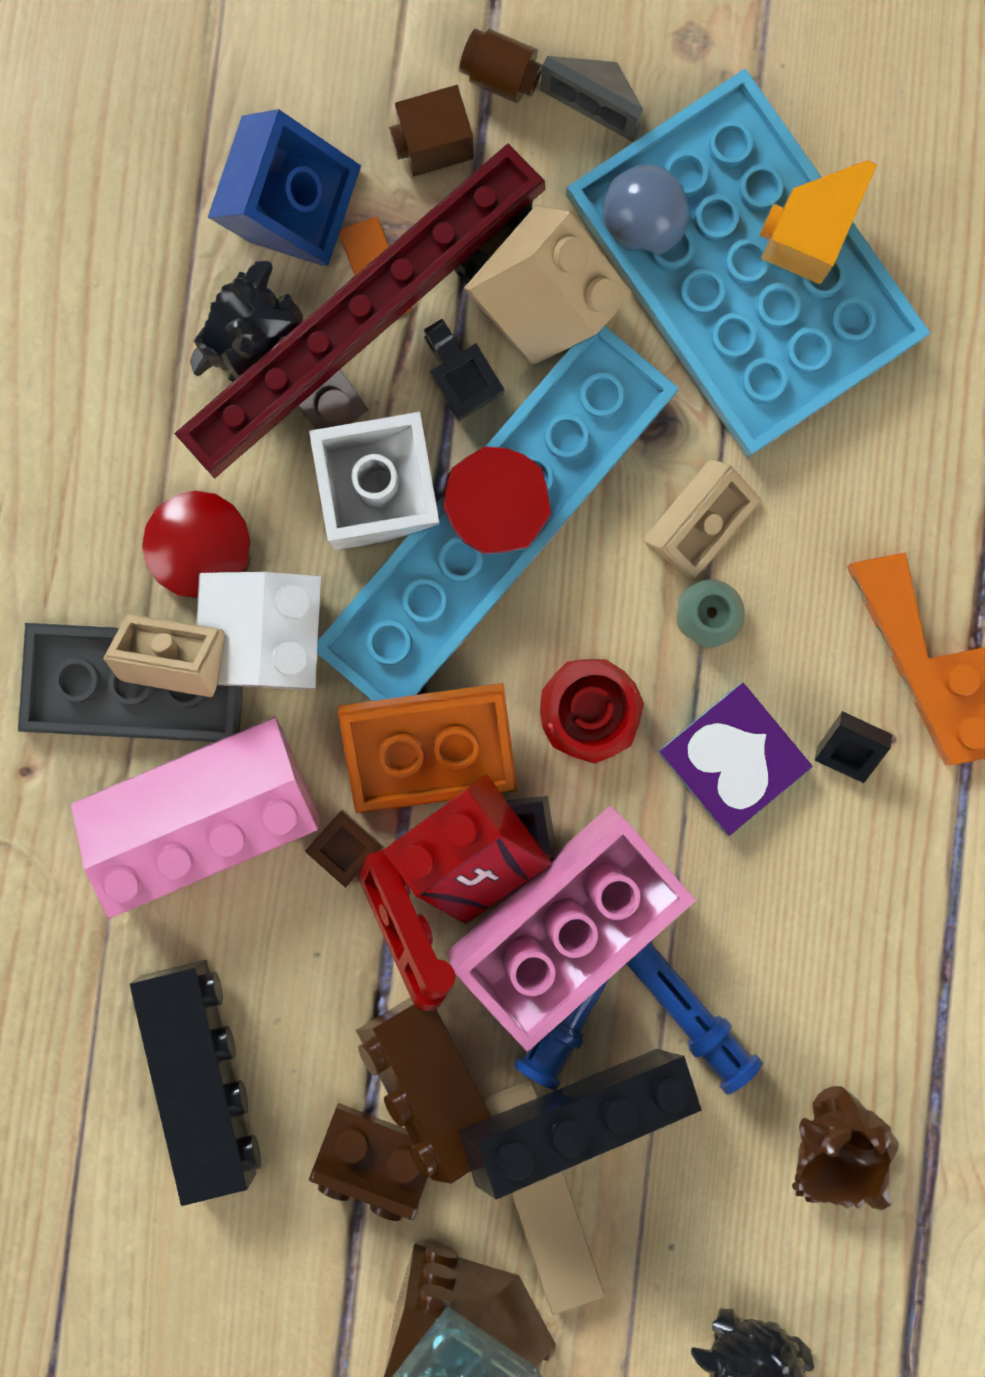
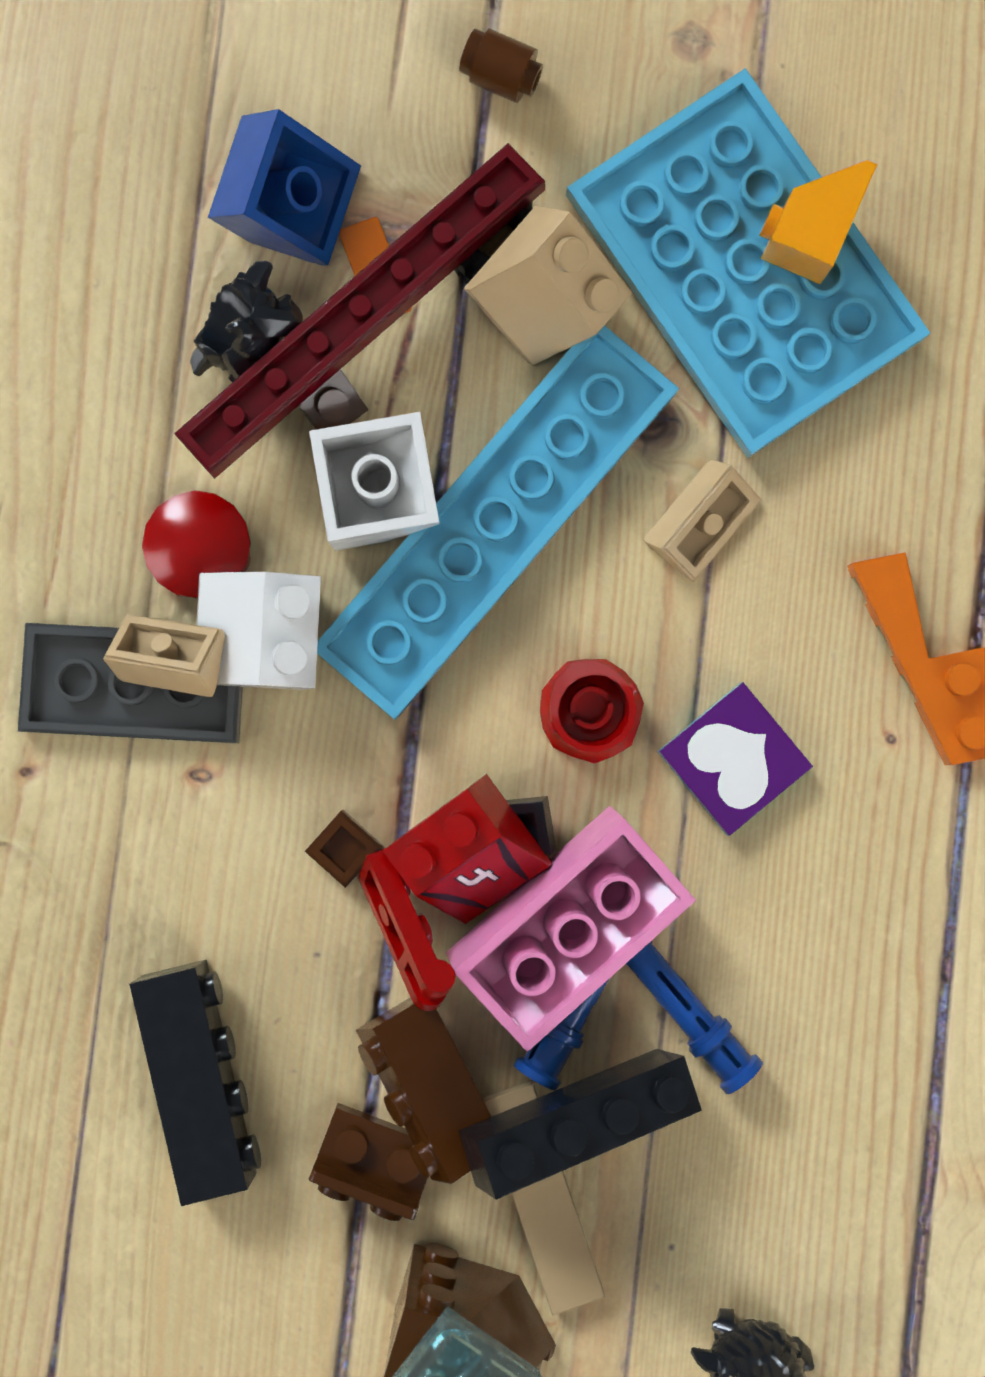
(193, 817): bright pink slope -> none
(426, 746): orange tile -> none
(432, 131): reddish brown brick -> none
(463, 376): black plate -> none
(496, 500): red hat -> none
(594, 90): dark grey slope -> none
(646, 209): sand blue hair -> none
(693, 617): sand green plate -> none
(844, 1153): reddish brown hair -> none
(853, 747): black plate -> none

